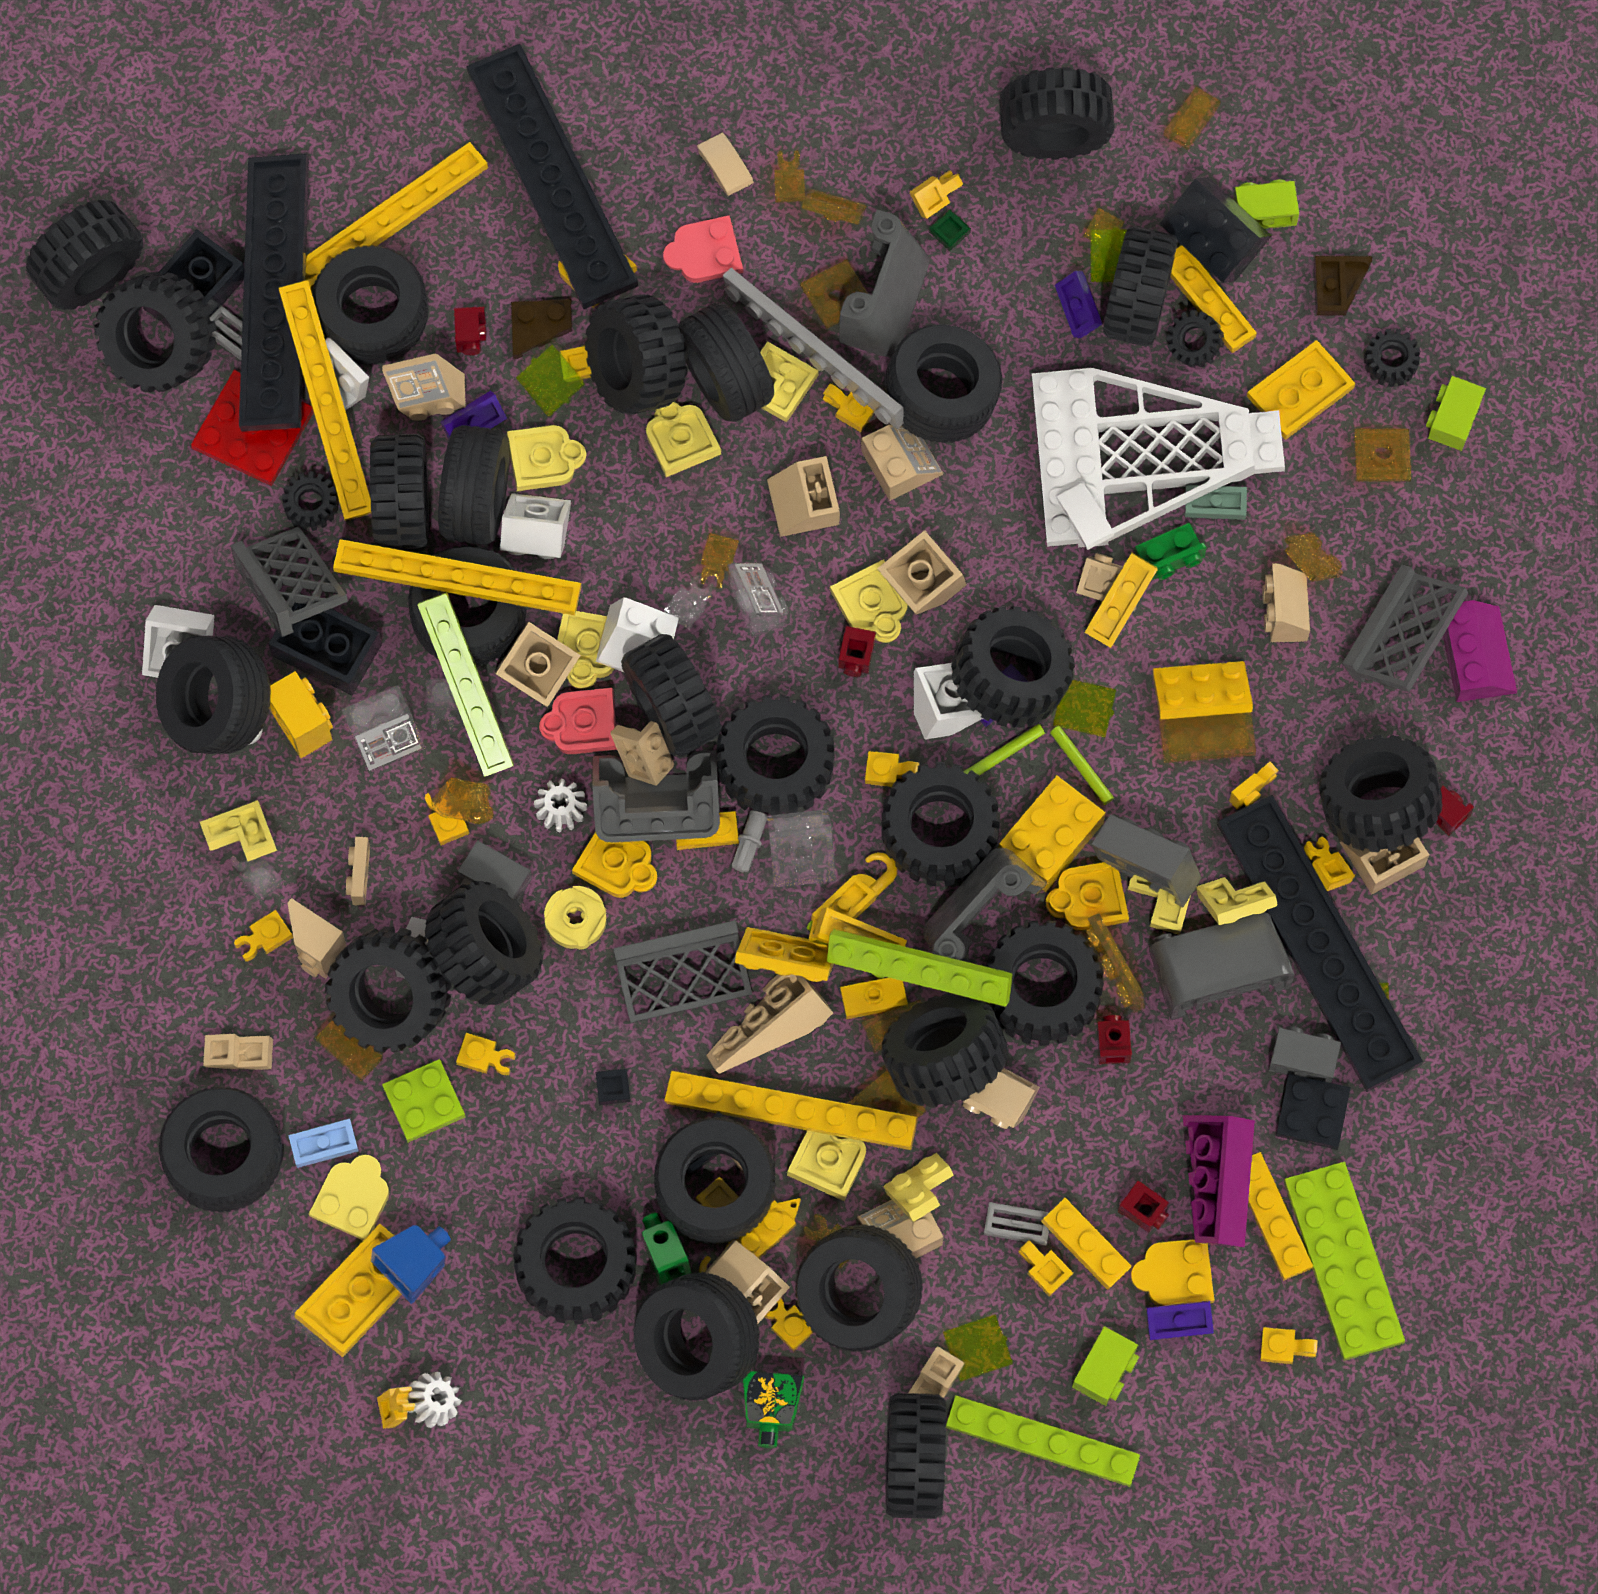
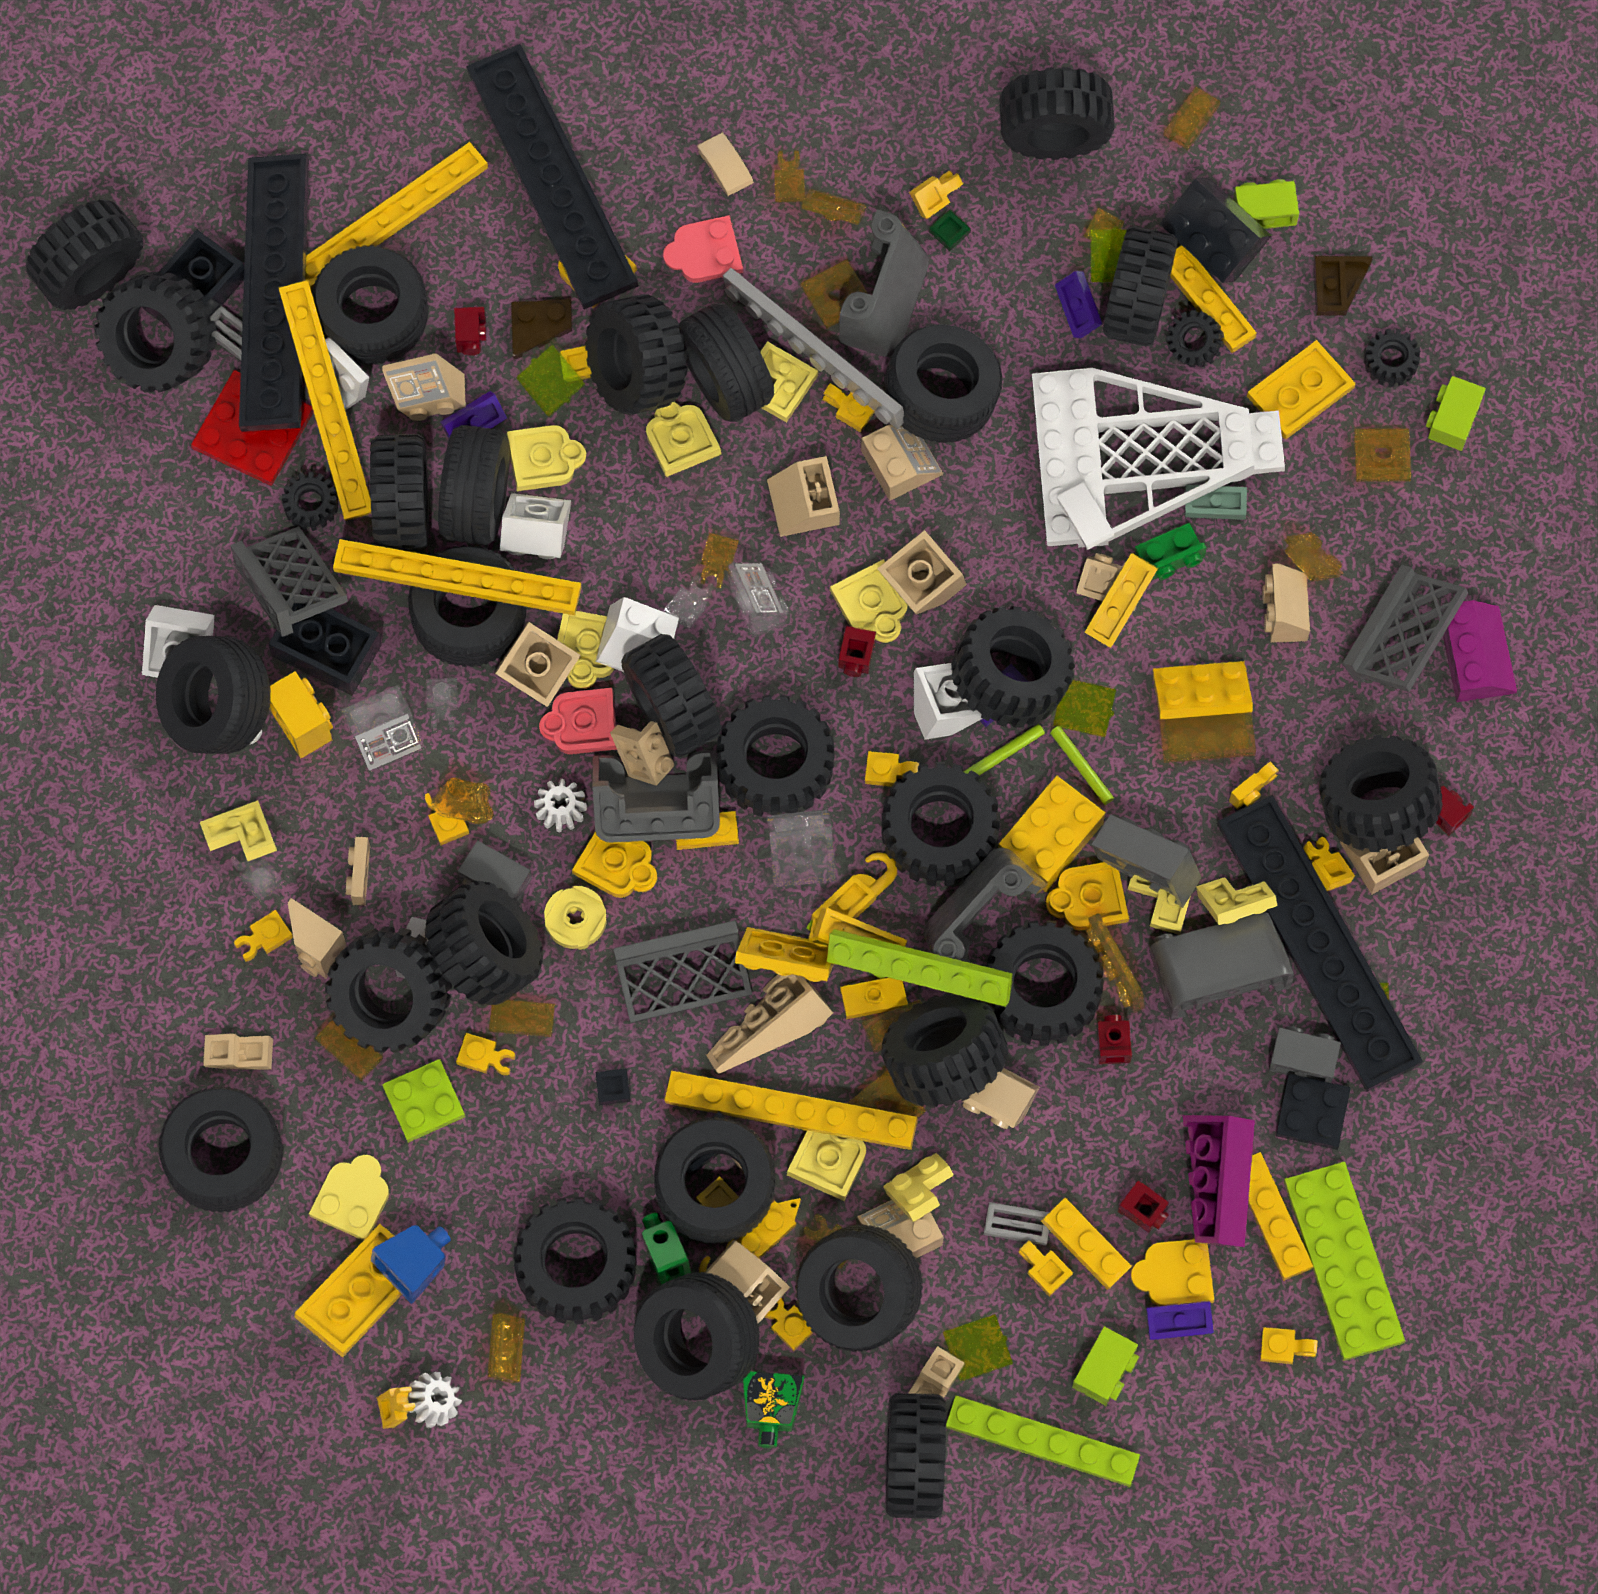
(323, 1143): light blue plate -> none
(465, 684): plate -> none
(506, 1348): none -> clear yellow plate
(522, 1018): none -> clear yellow plate
(749, 841): light grey axle -> none

